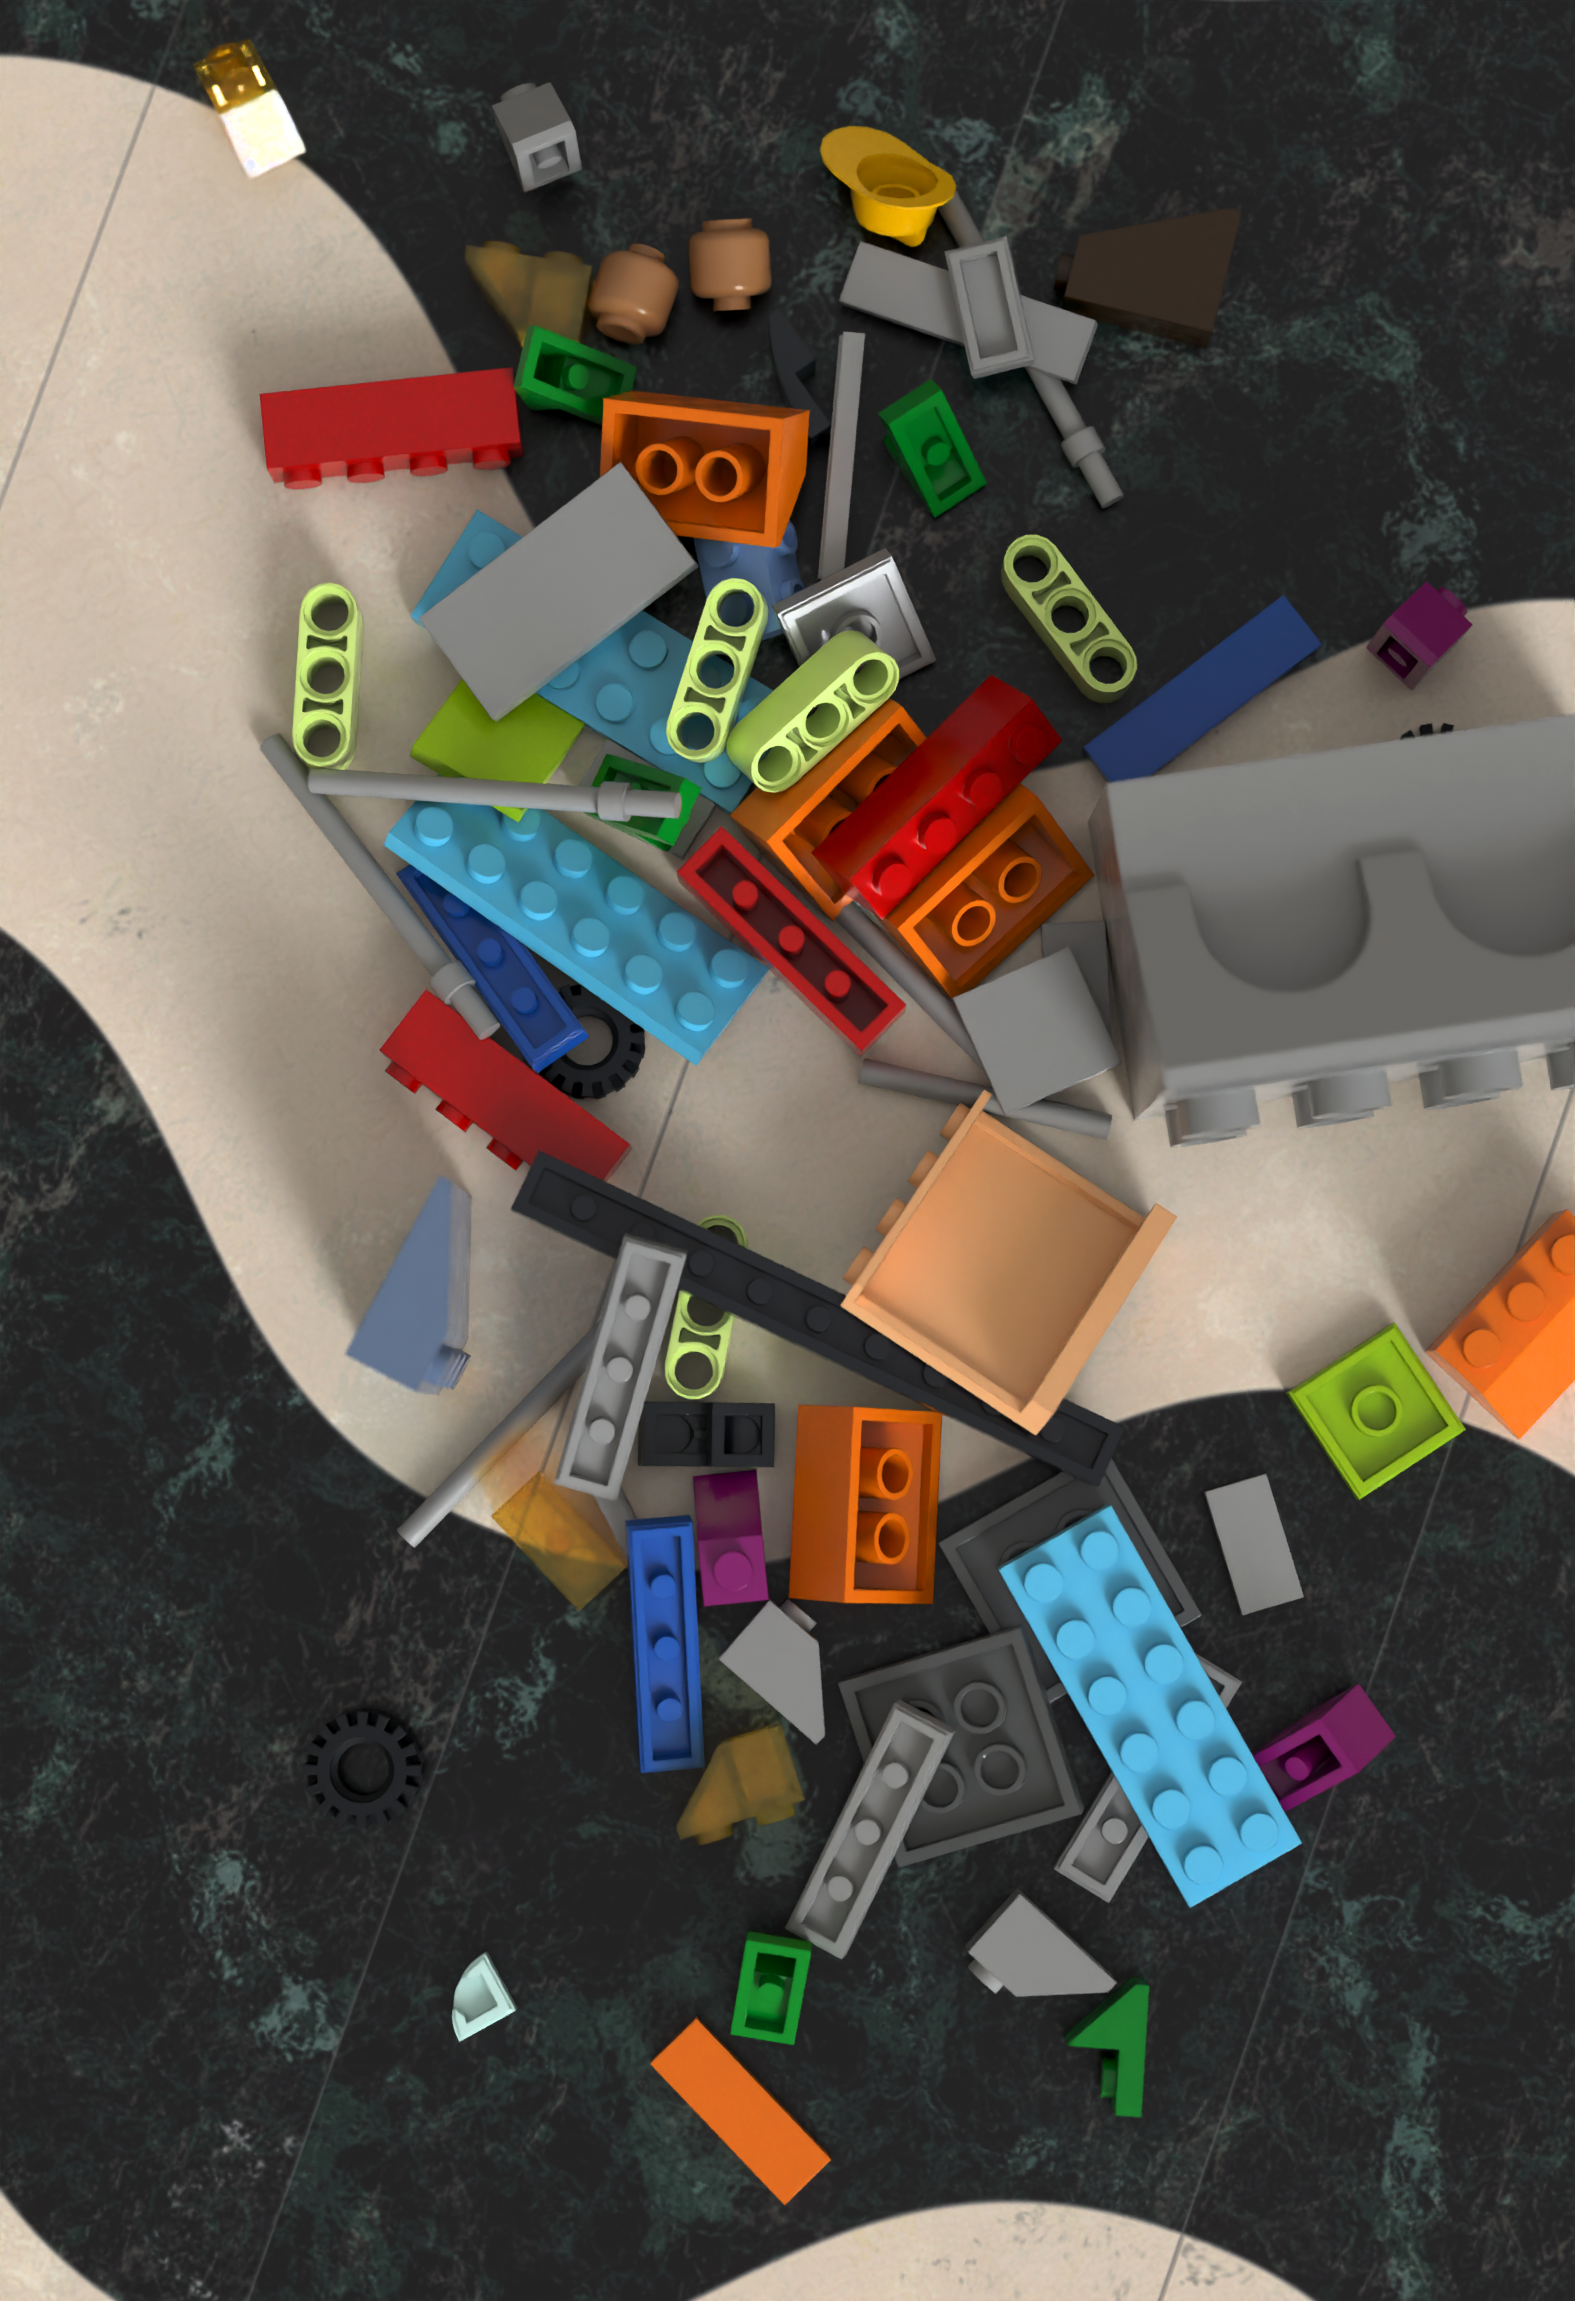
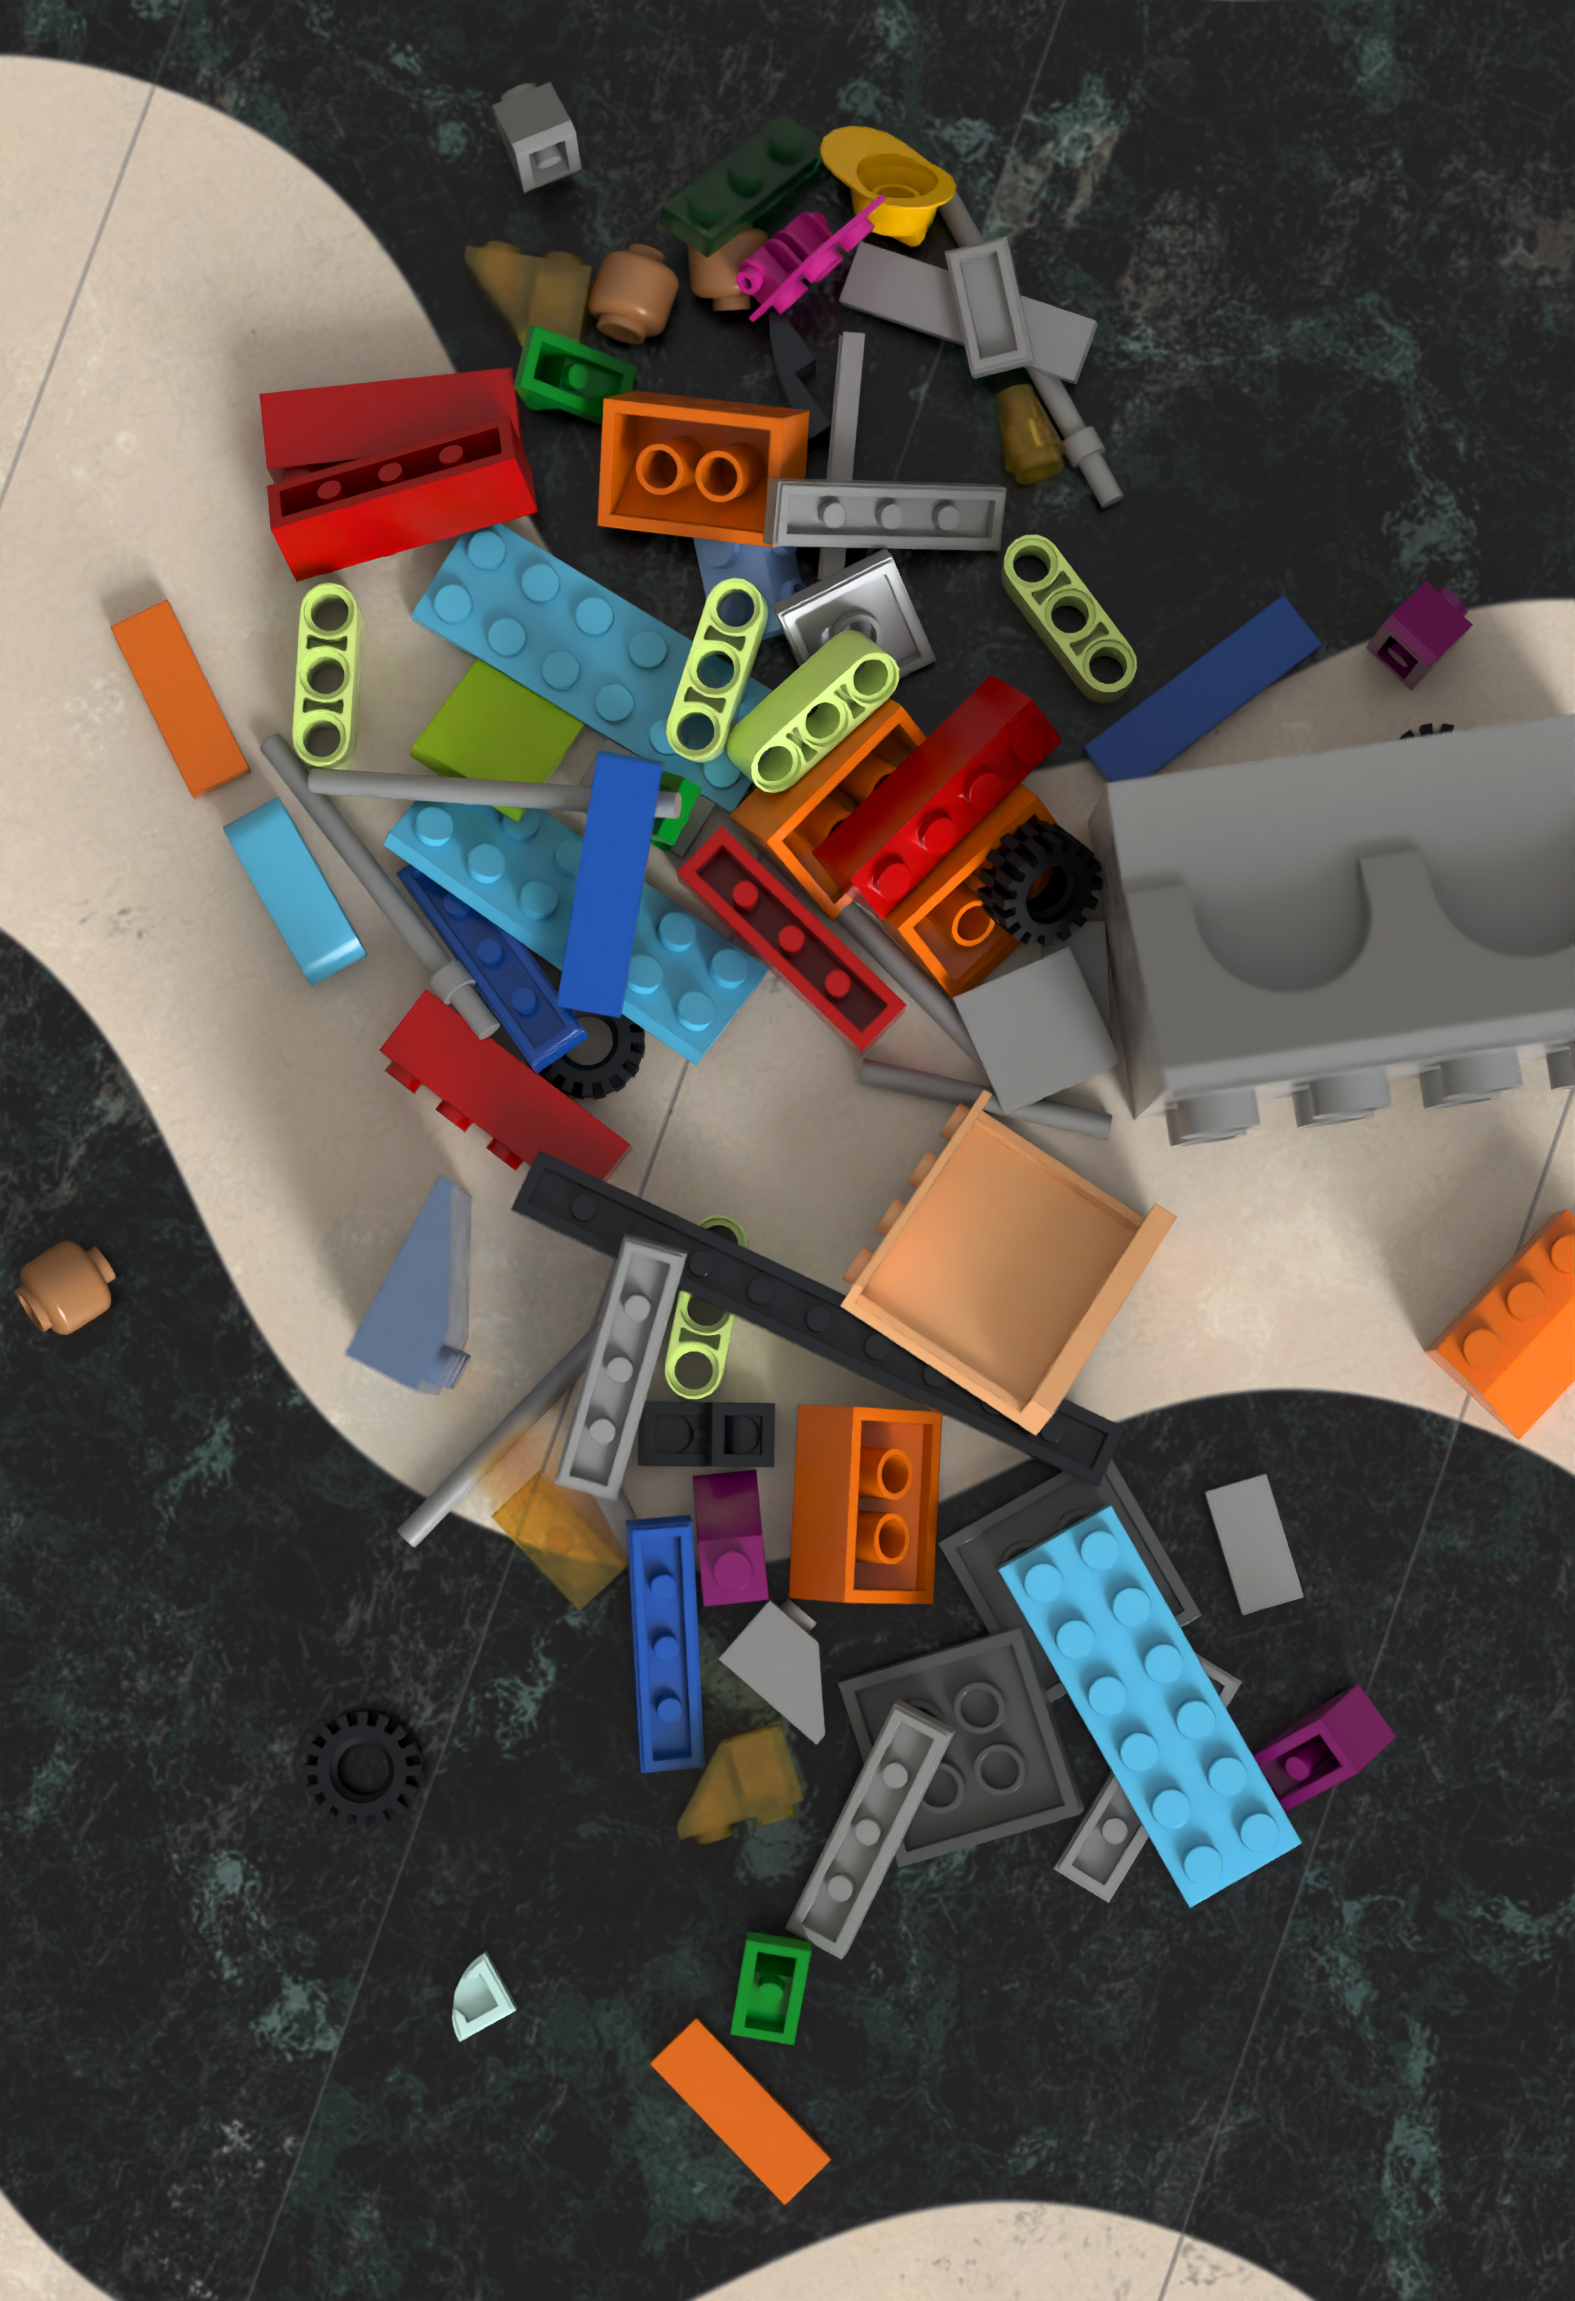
(65, 1287): none -> medium nougat head
(180, 699): none -> orange tile
(249, 107): clear yellow slope -> none
(295, 891): none -> medium azure beam
(402, 498): none -> red brick
(558, 592): light grey tile -> none
(610, 883): none -> blue tile
(743, 185): none -> clear green plate
(799, 252): none -> dark pink hinge
(884, 514): none -> light grey tile
(931, 448): green slope -> none
(1019, 867): none -> black tyre
(1028, 437): none -> clear yellow cone
(1032, 1954): light grey slope -> none
(1121, 2026): green slope -> none
(1153, 275): dark brown slope -> none
(1375, 1411): lime tile -> none

